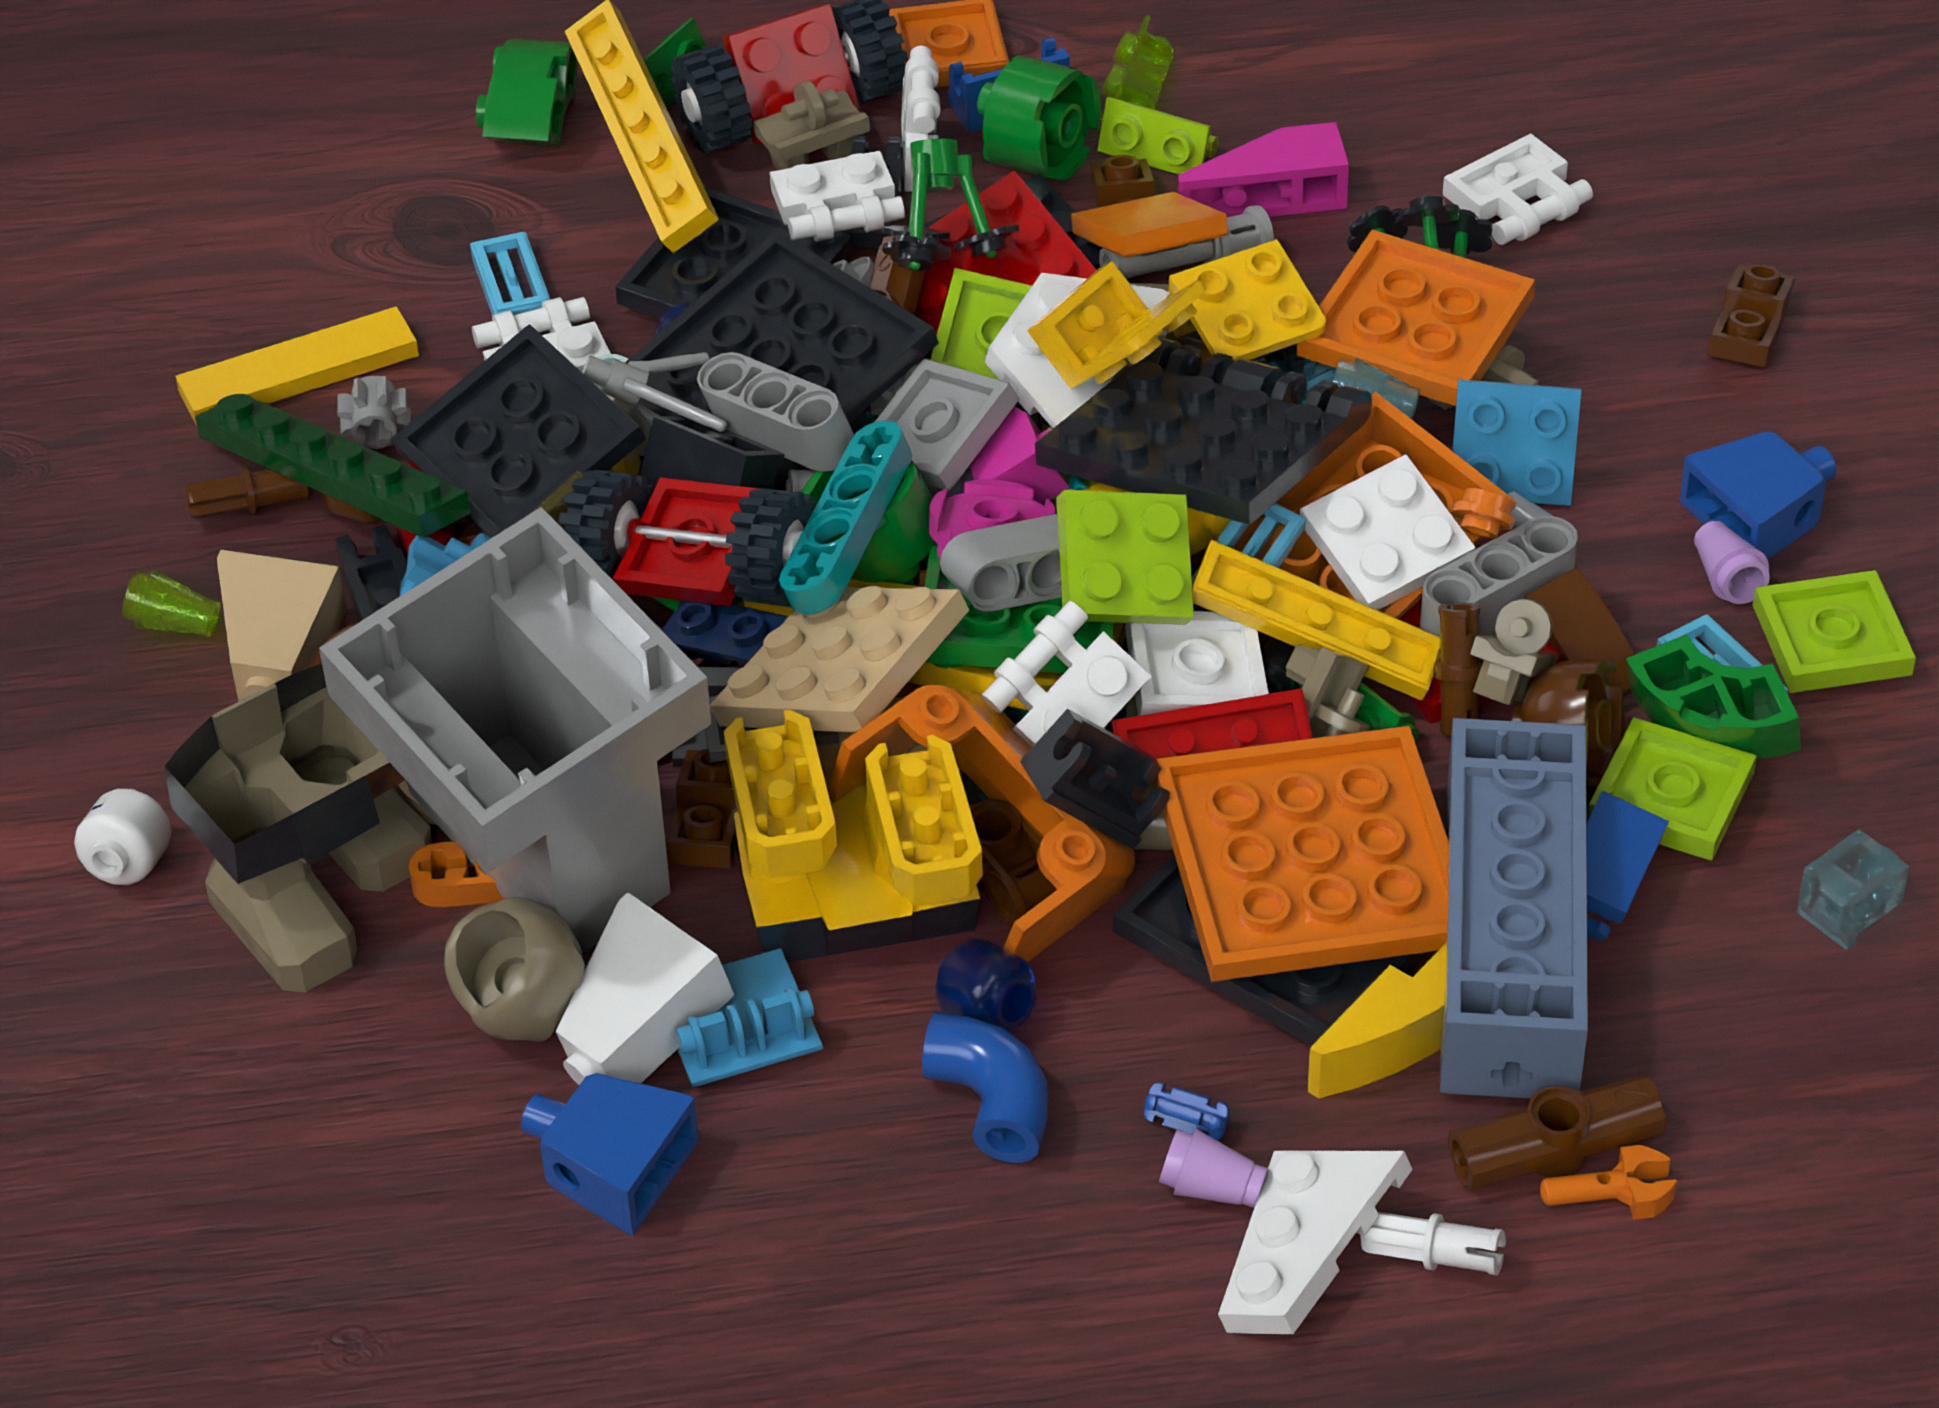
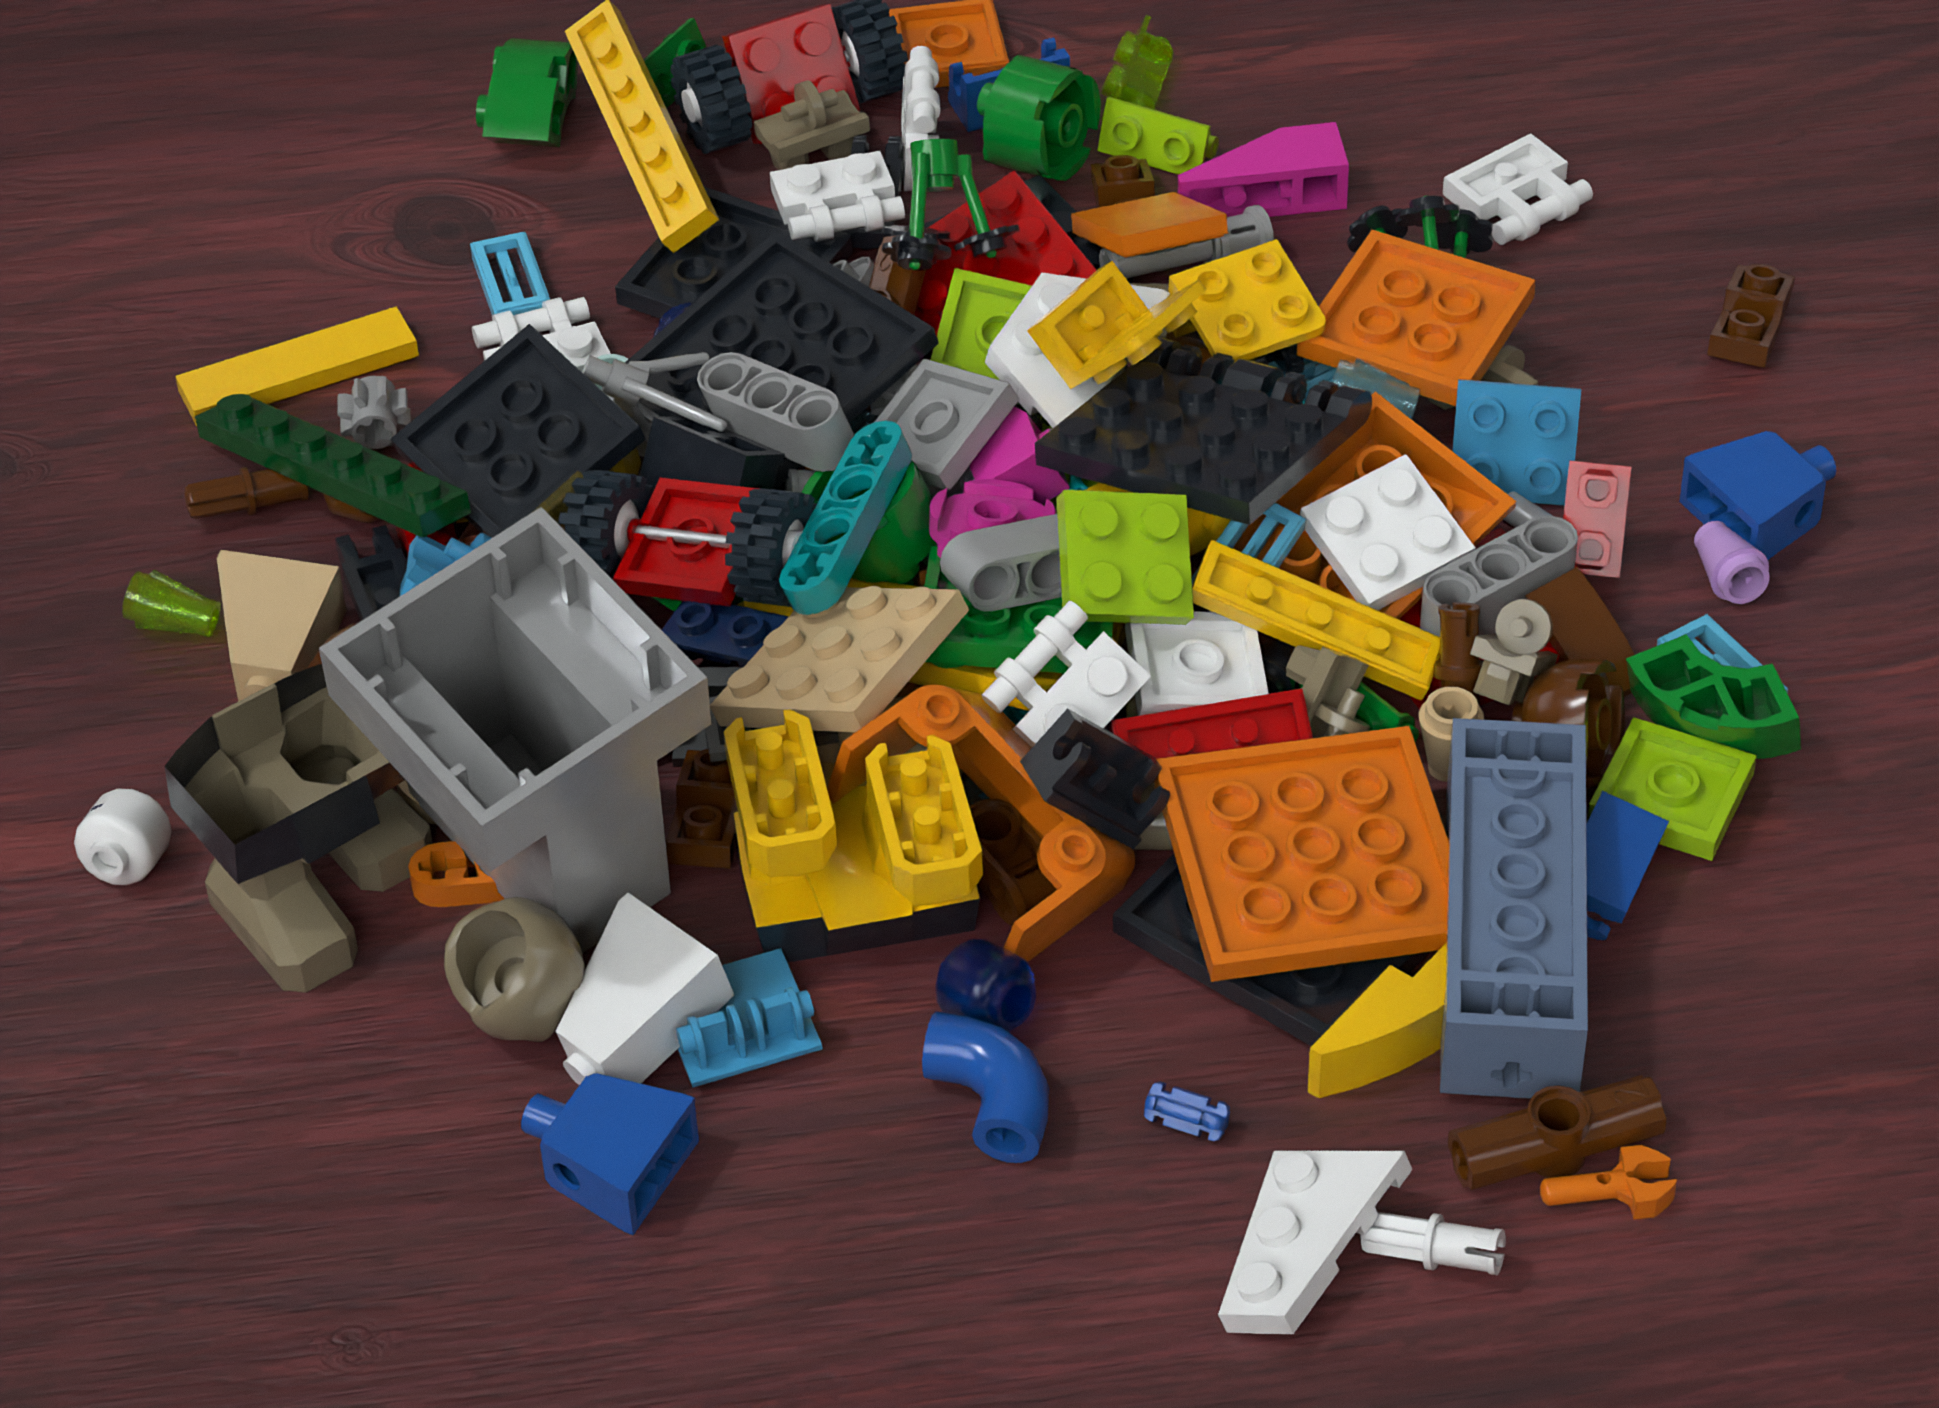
(1211, 1171): lavender cone -> none
(1436, 724): none -> tan cone
(1484, 512): orange plate -> none
(1598, 511): none -> hips
(1833, 631): lime plate -> none
(1851, 887): clear light blue brick -> none

